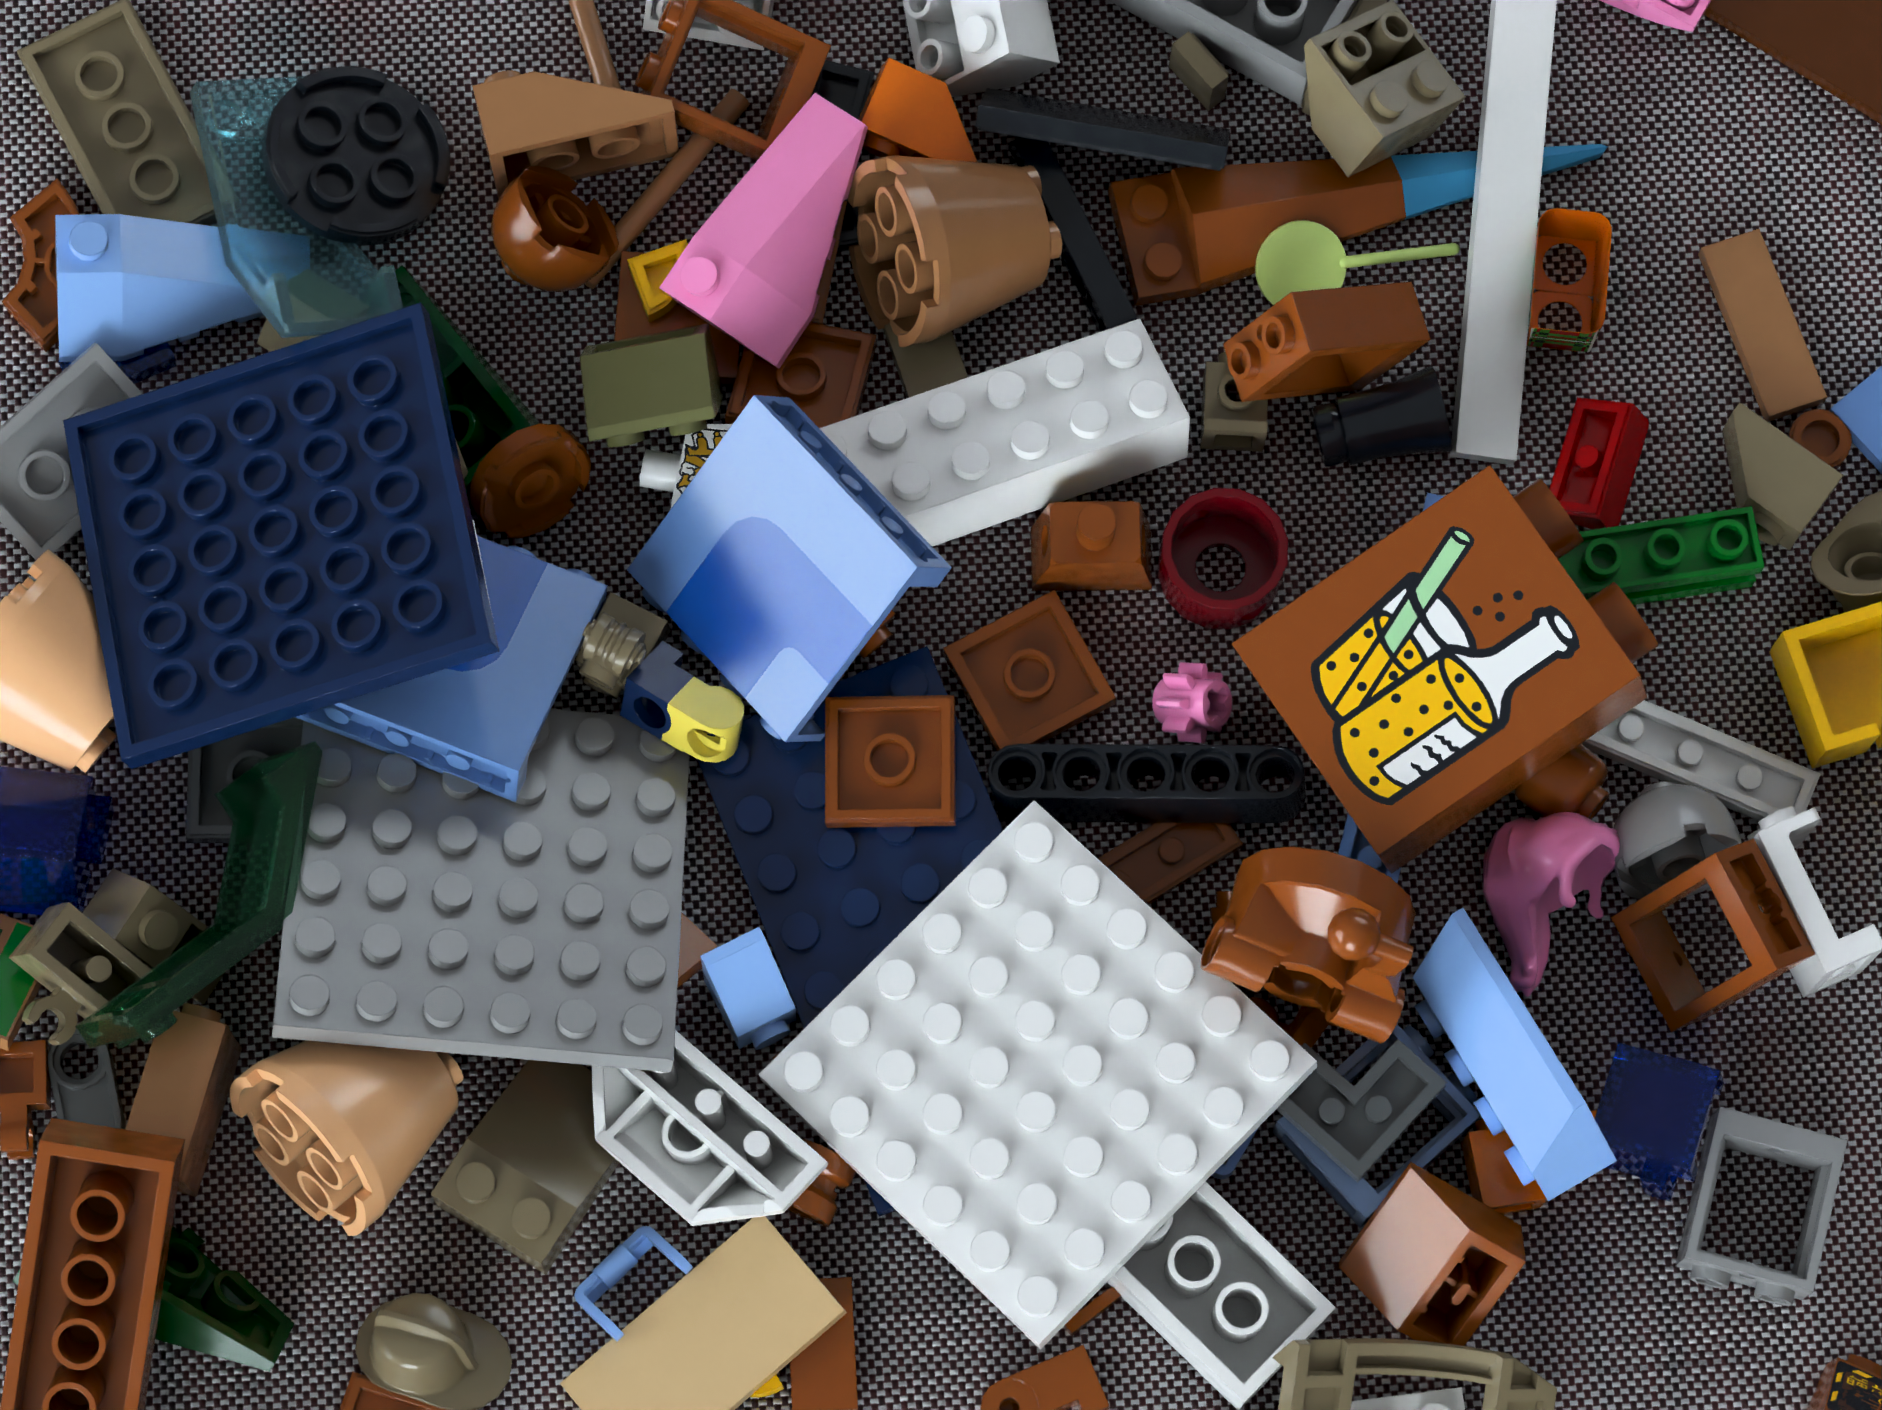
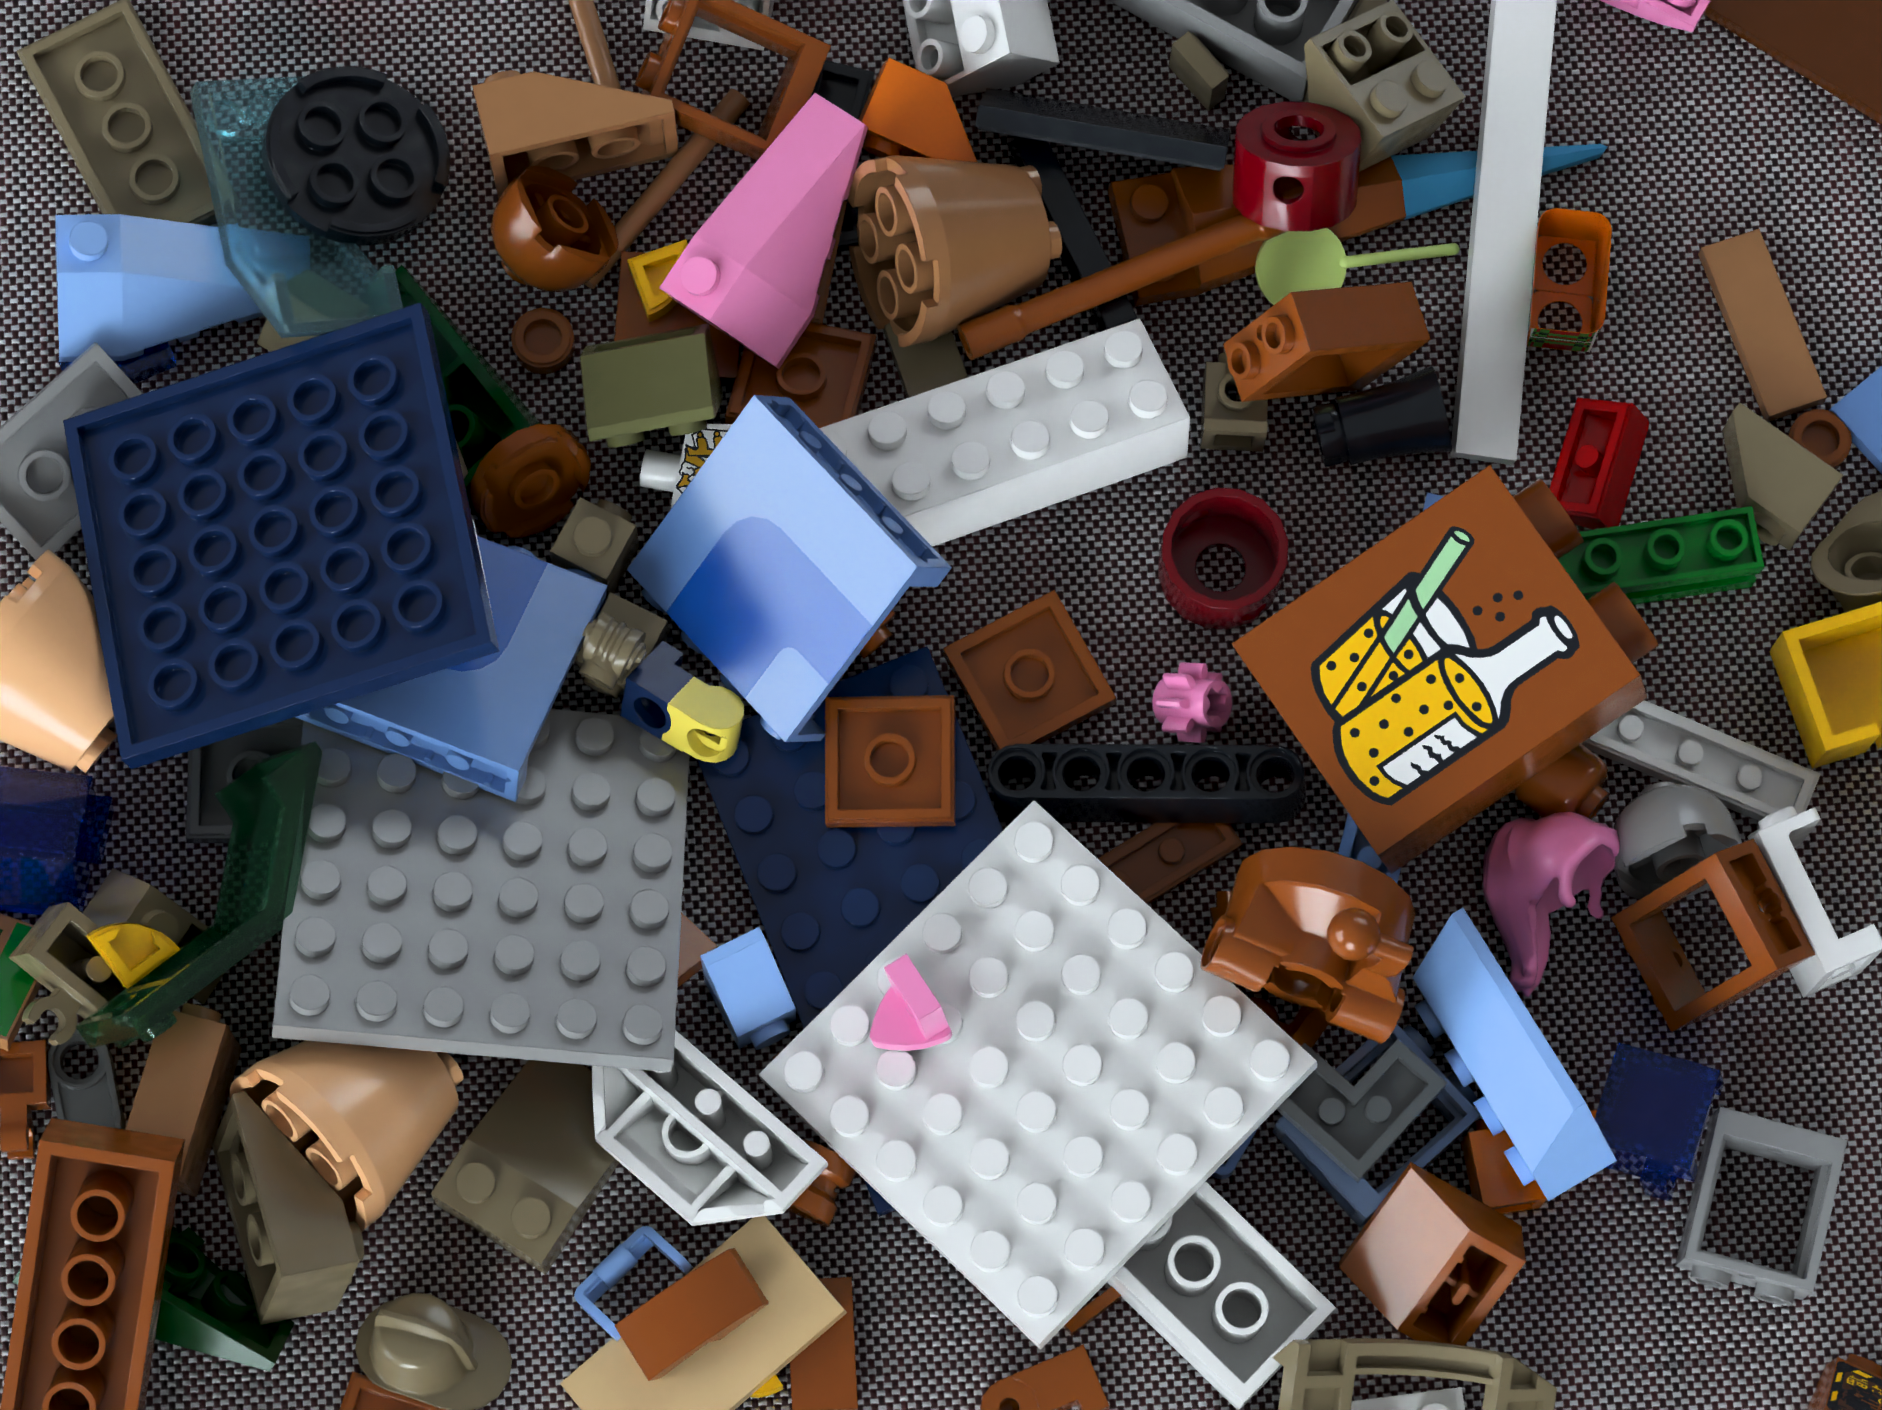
(35, 294): dark orange tile -> none
(131, 950): none -> yellow tile
(284, 1217): none -> dark tan slope
(543, 341): none -> dark orange tile
(597, 542): none -> dark tan brick
(691, 1314): none -> dark orange slope
(909, 1012): none -> bright pink tile
(1015, 322): none -> dark orange piece
(1091, 547): dark orange torso -> none
(1323, 166): none -> dark red piece

